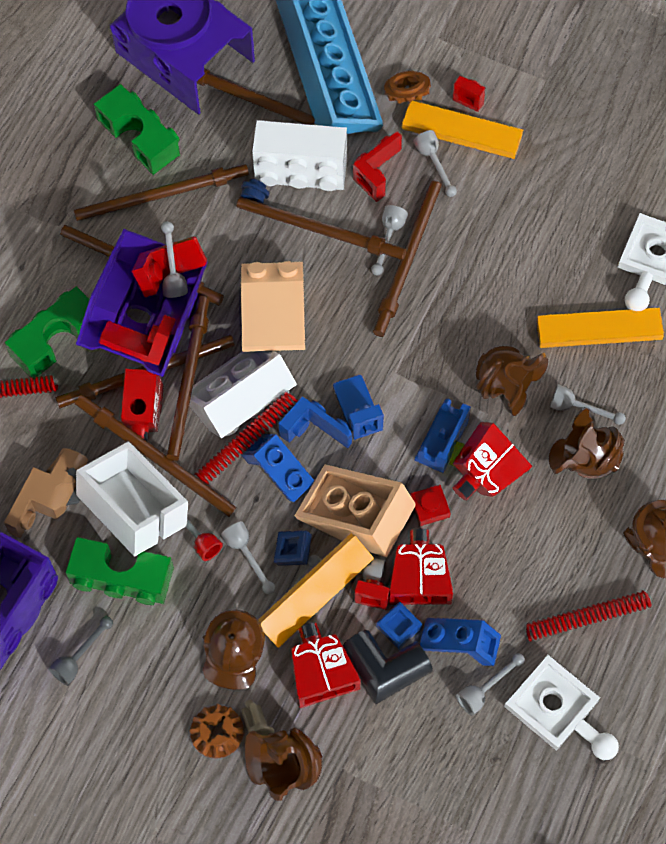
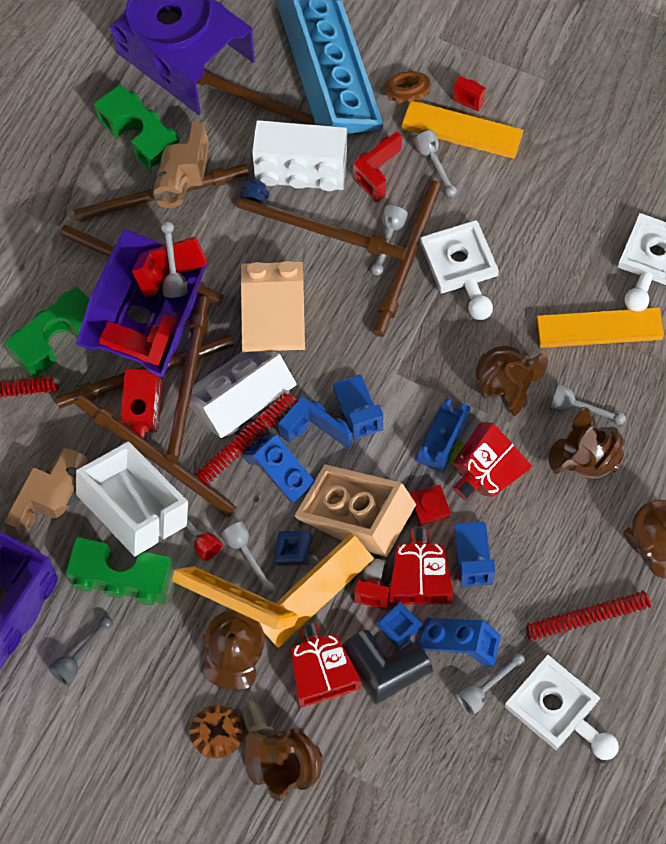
(180, 167): none -> medium nougat plate
(234, 597): none -> light orange tile
(453, 274): none -> white plate
(473, 554): none -> blue bracket

